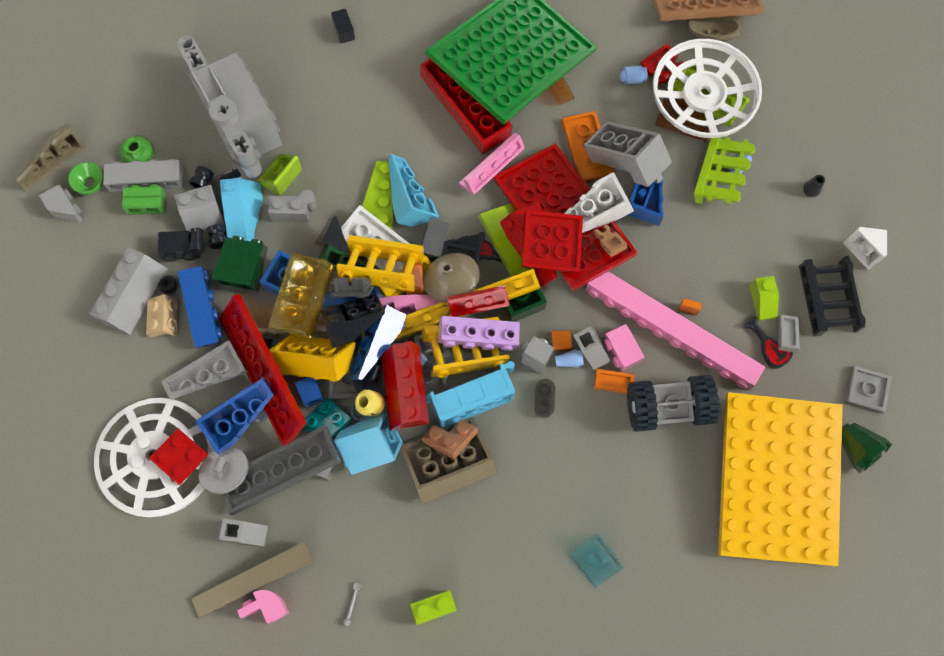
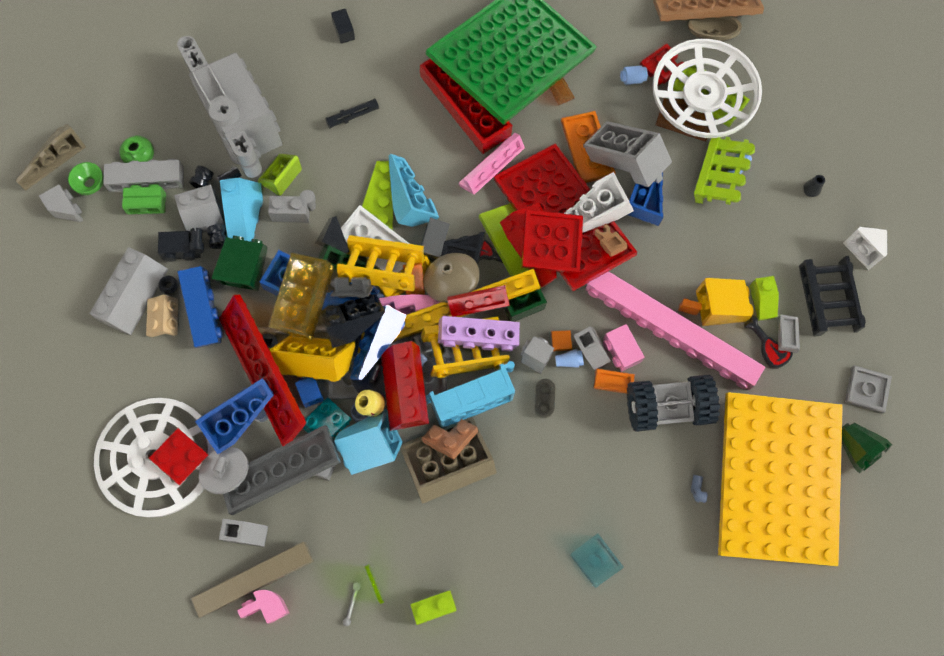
(212, 368): light grey wing -> none
(332, 120): none -> black pin
(374, 584): none -> clear neon green piece
(696, 489): none -> sand blue arm
(724, 301): none -> yellow slope

